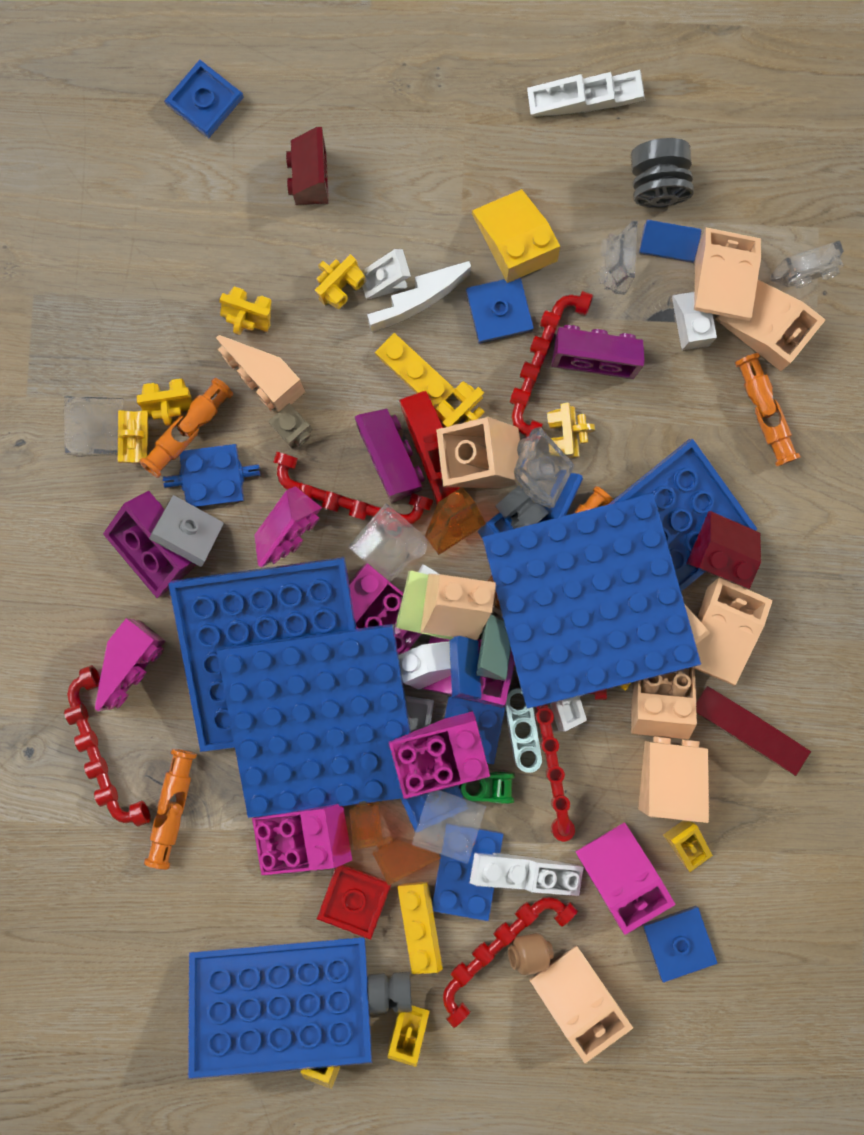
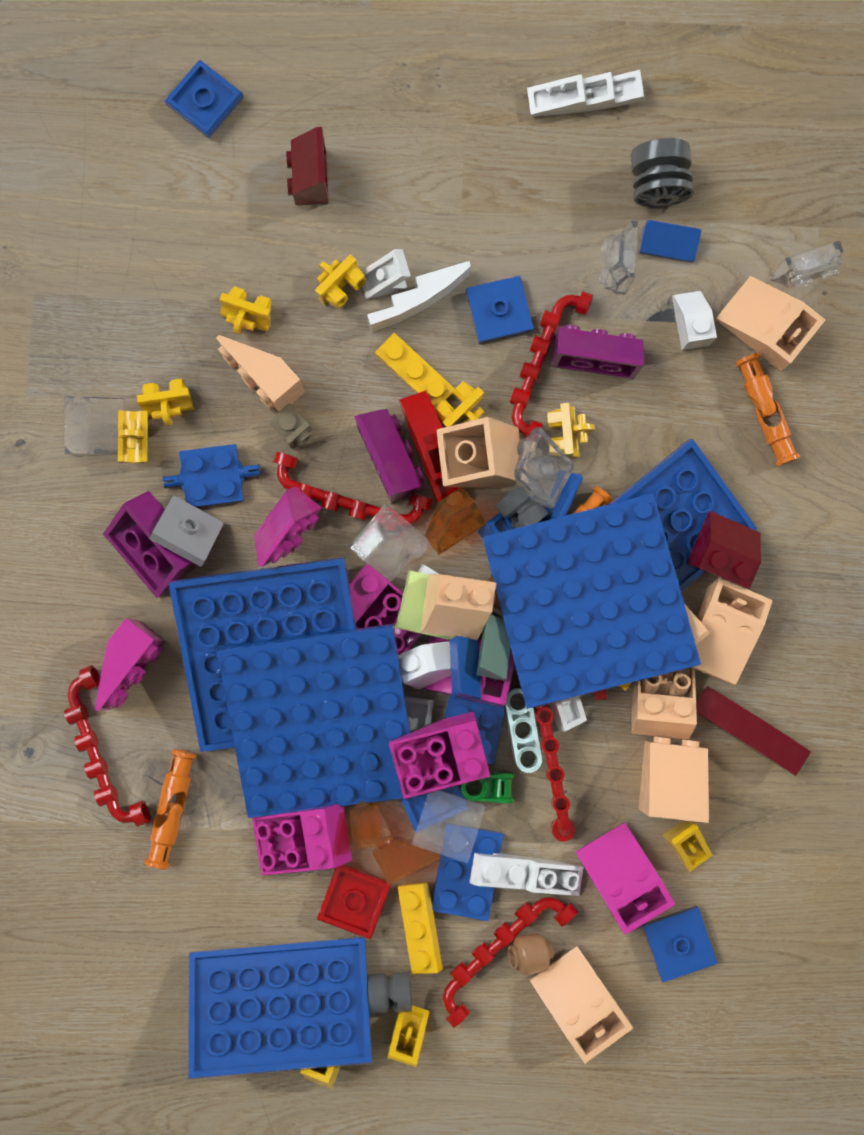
(199, 413): orange piece -> none
(517, 235): yellow slope -> none
(726, 273): light nougat slope -> none

